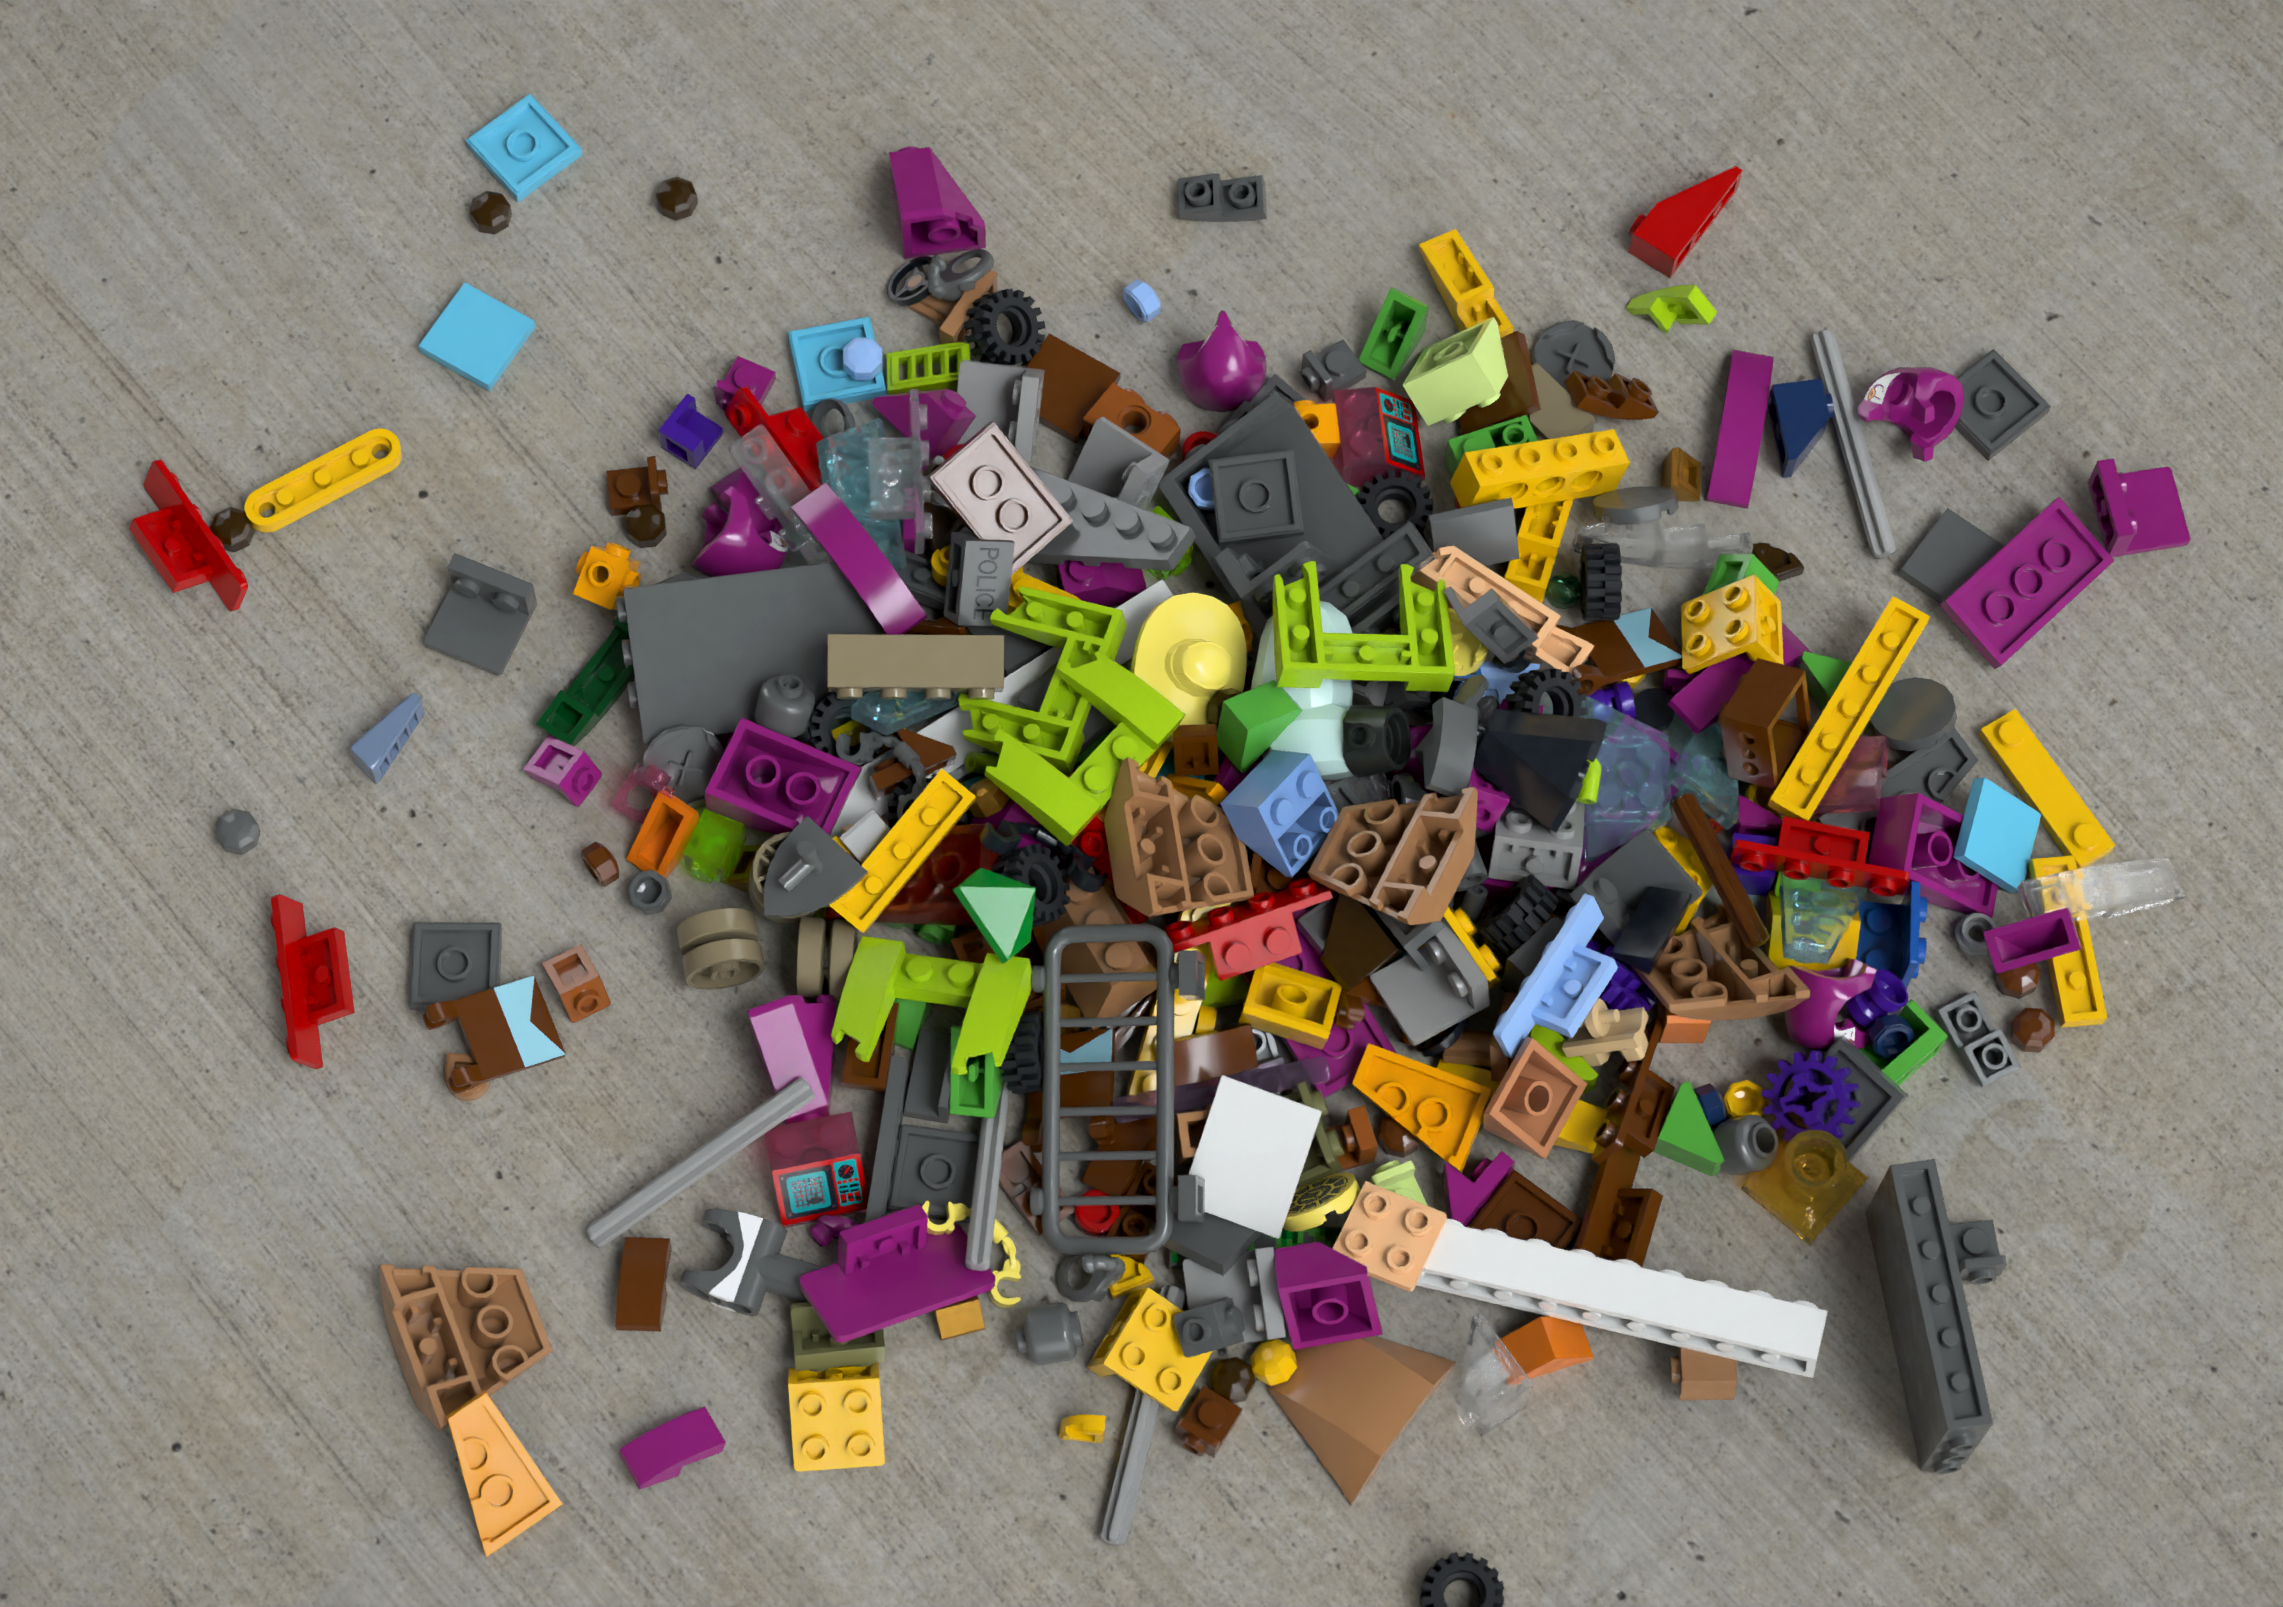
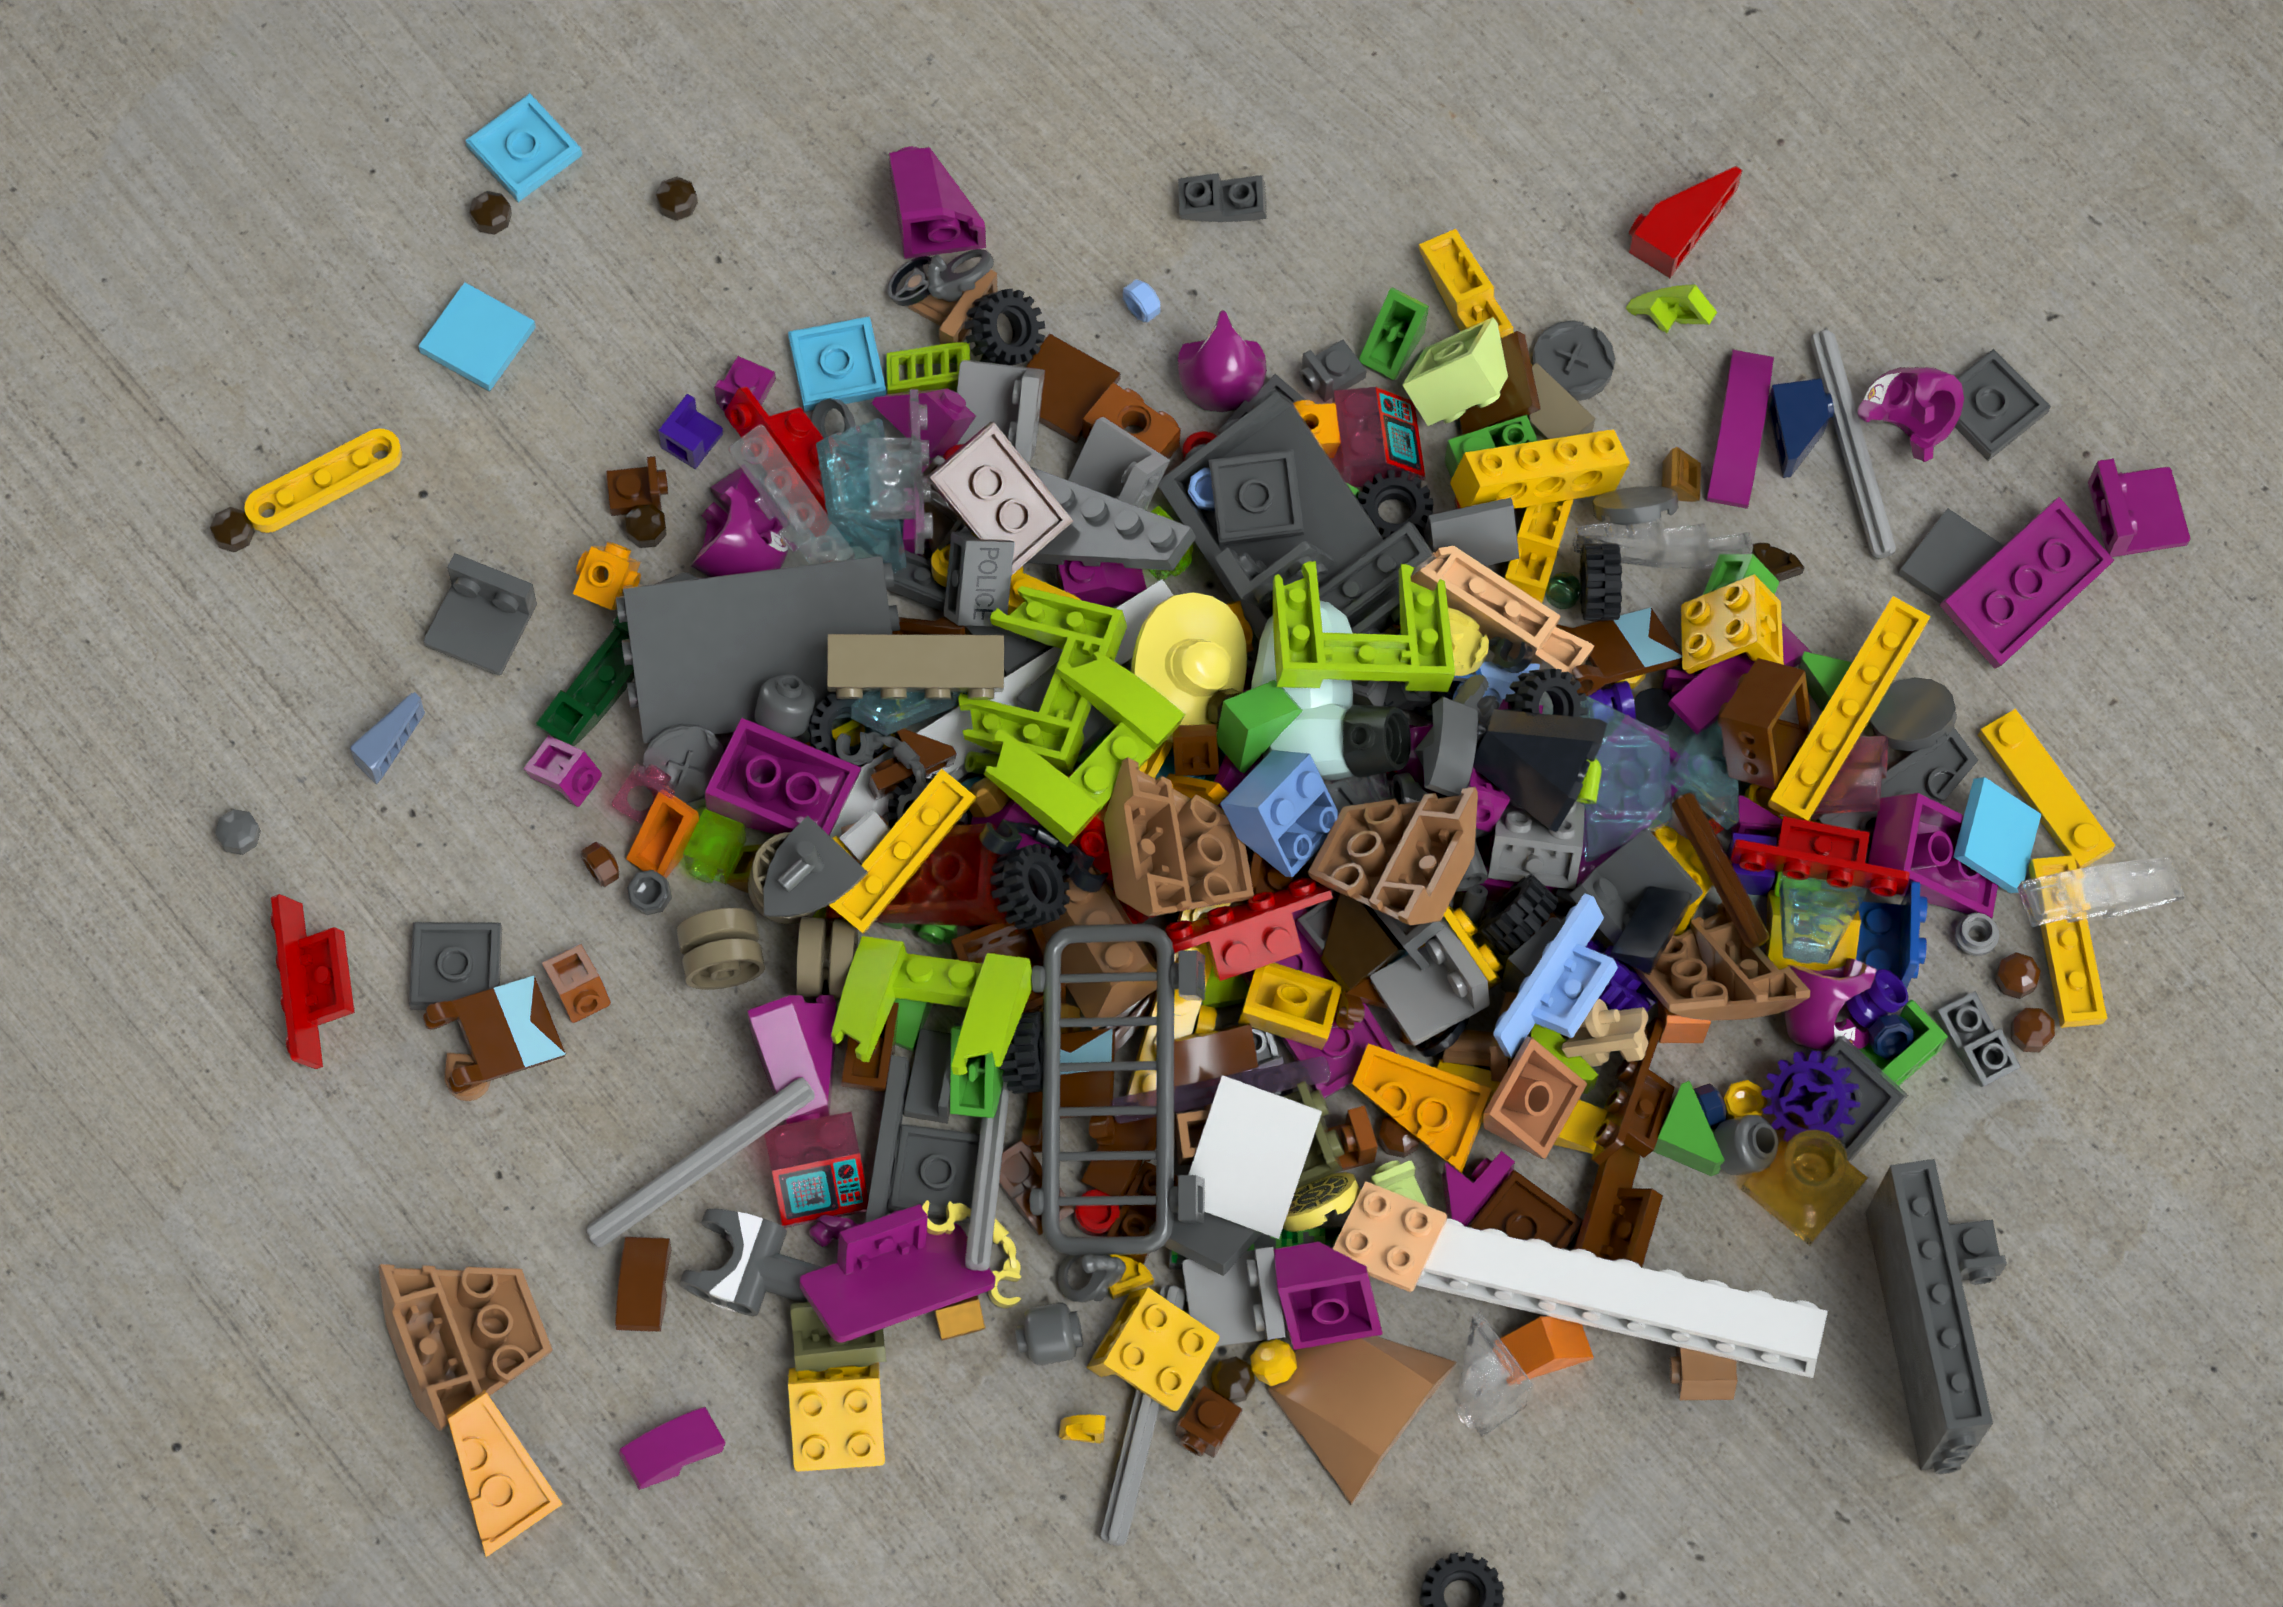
(182, 542): red bracket -> none
(859, 560): magenta slope -> none
(862, 358): light blue tile -> none
(999, 909): slope -> none
(1209, 1327): dark grey bracket -> none
(1494, 623): dark grey panel -> none
(1615, 399): reddish brown slope -> none
(2032, 940): magenta slope -> none

